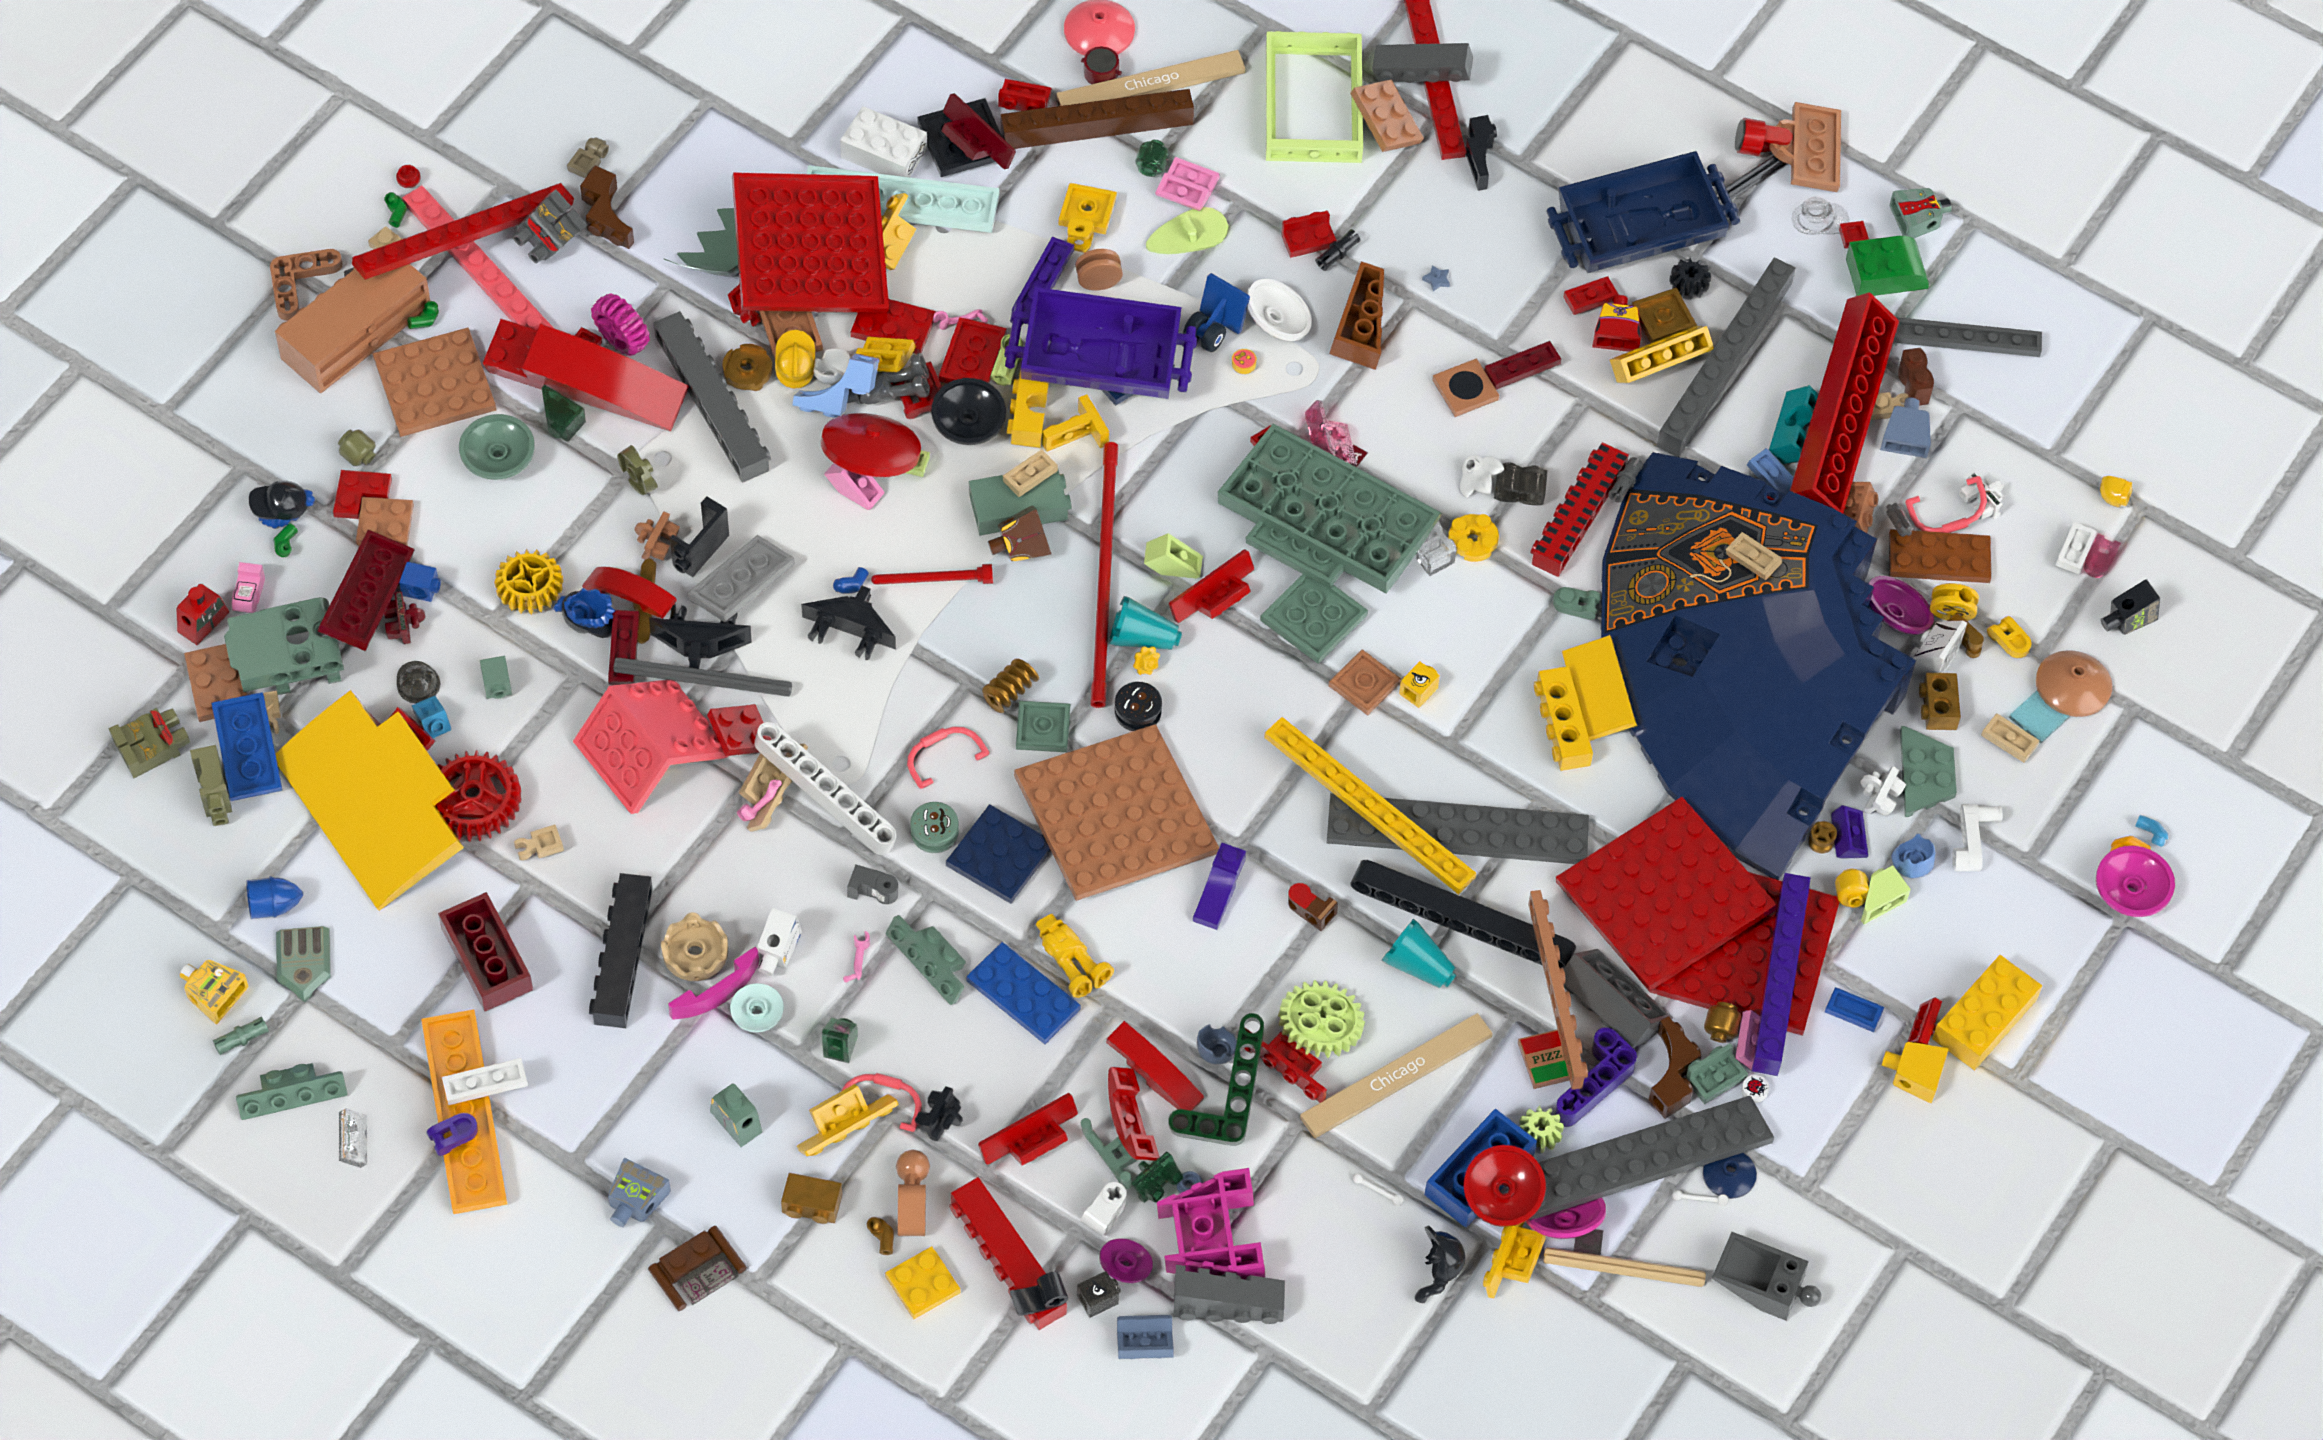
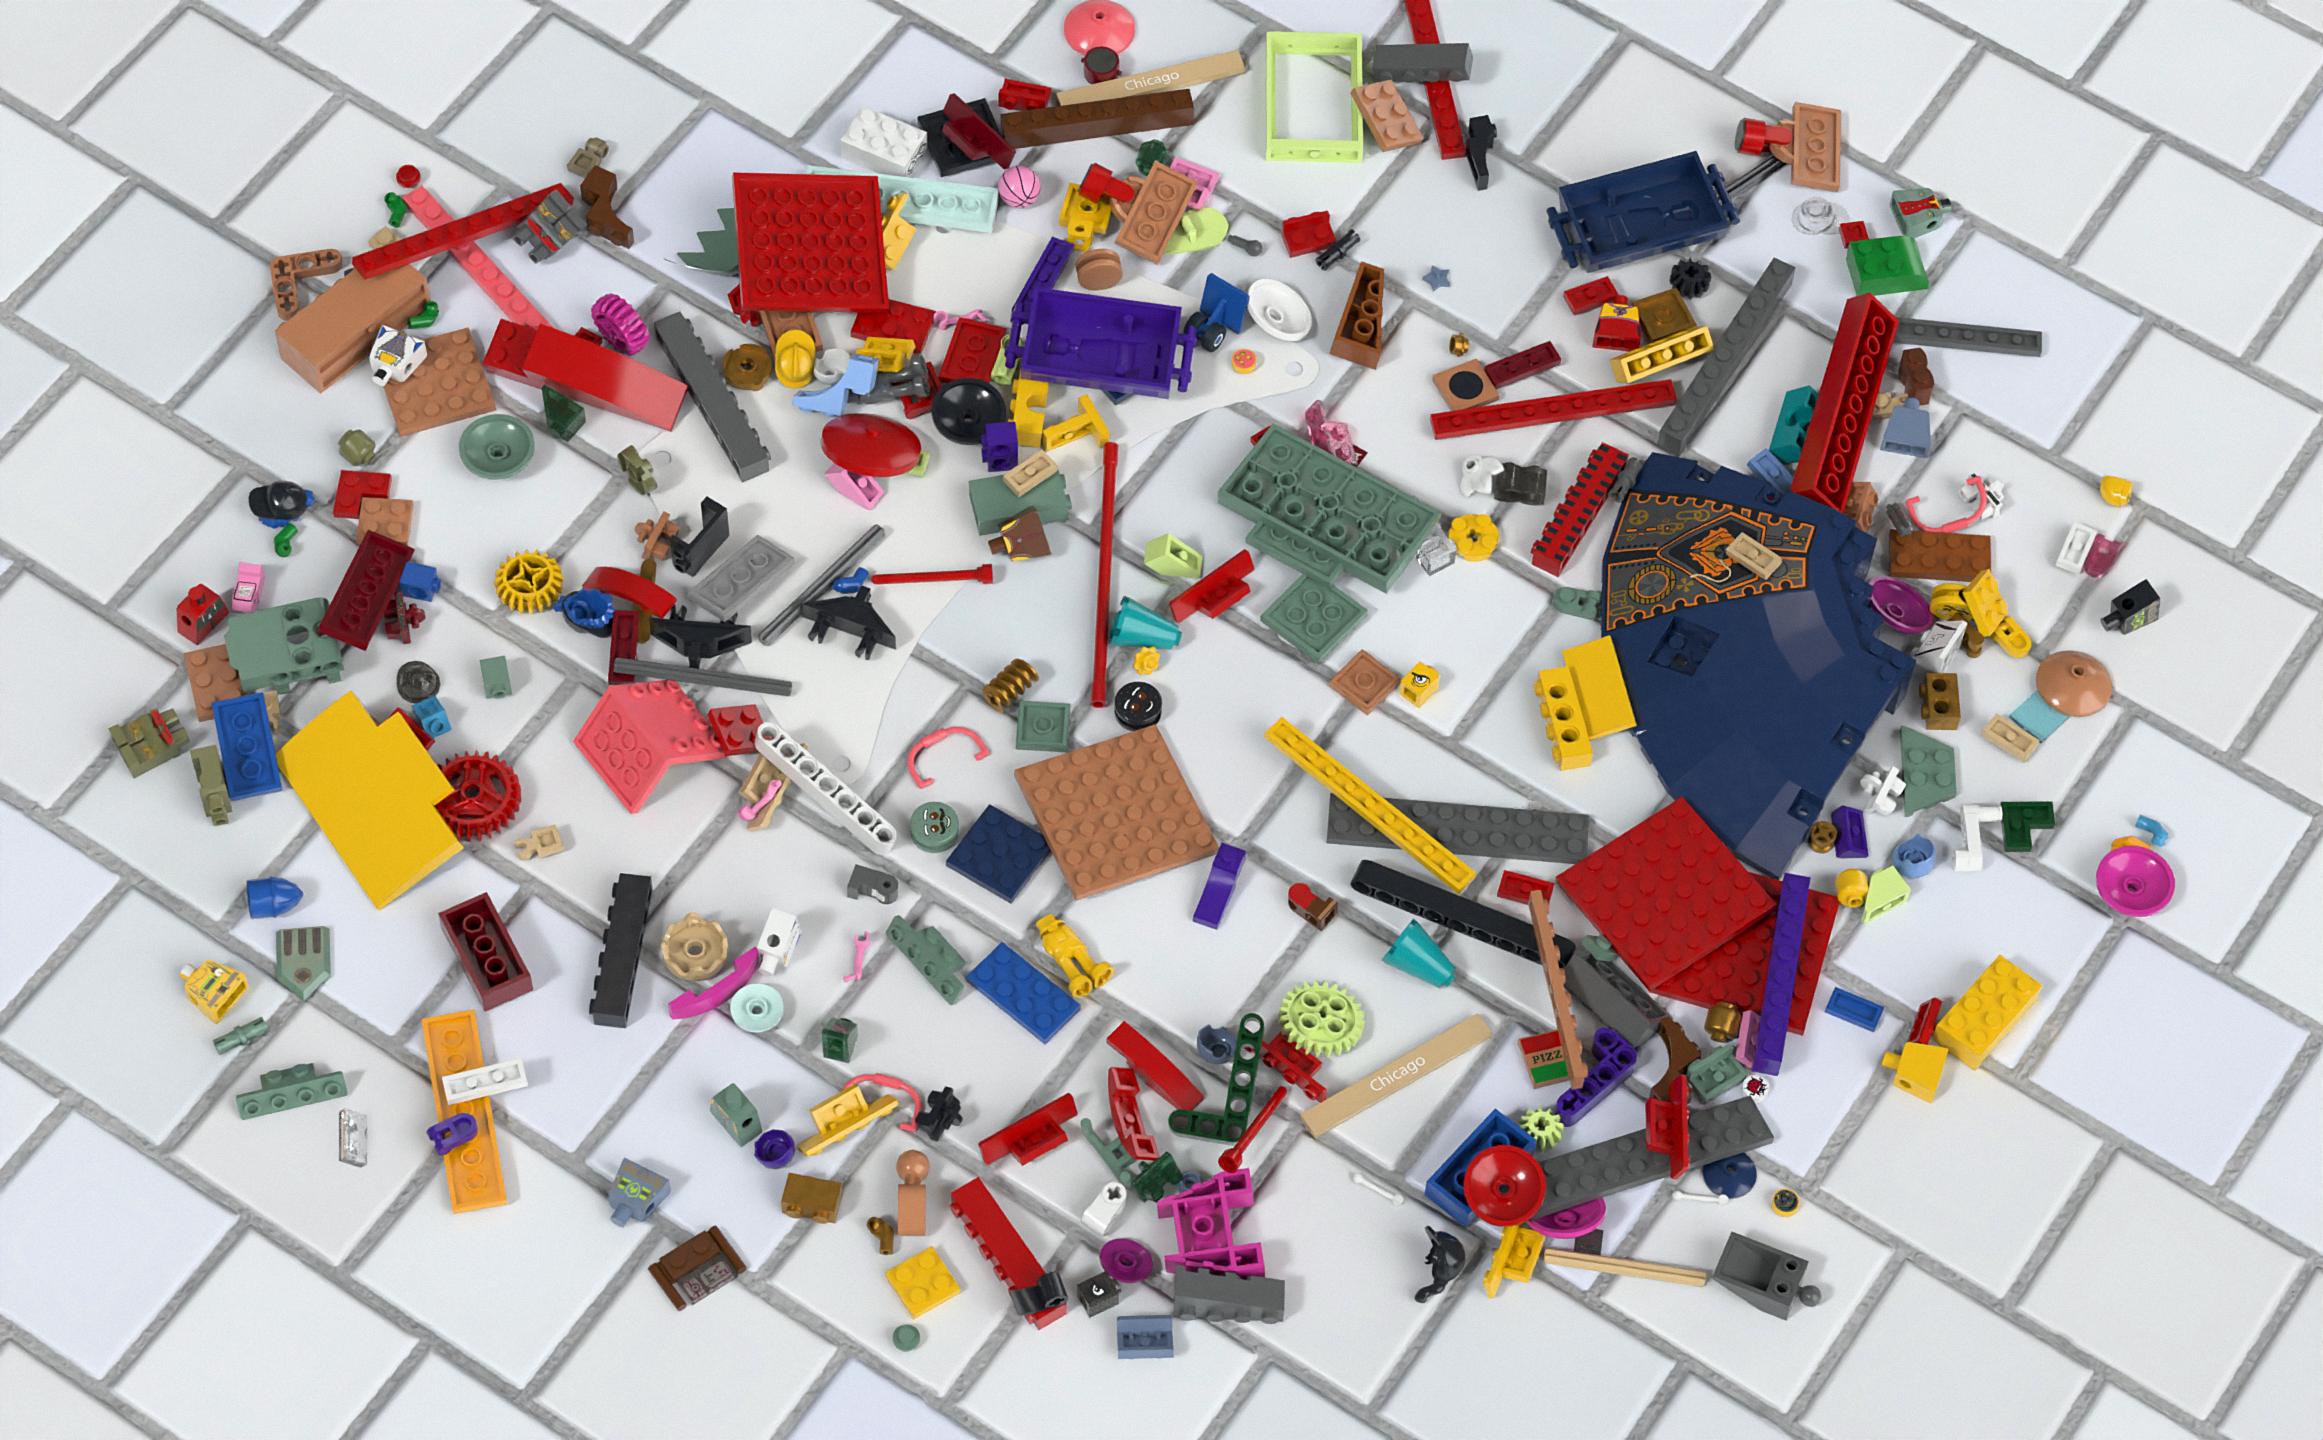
(395, 355): none -> white torso
(774, 1149): none -> dark purple hair
(821, 584): none -> dark grey axle
(906, 1338): none -> sand green plate
(1000, 446): none -> dark purple brick
(1019, 186): none -> bright pink piece
(1145, 207): none -> nougat plate
(1232, 1158): none -> red piece
(1252, 247): none -> dark grey piece
(1458, 344): none -> pearl gold plate
(1518, 887): none -> red plate
(1553, 409): none -> red plate
(1599, 947): none -> sand green plate
(1668, 1126): none -> red bracket
(1785, 1202): none -> tile
(1985, 602): none -> yellow plate
(2020, 818): none -> dark green plate

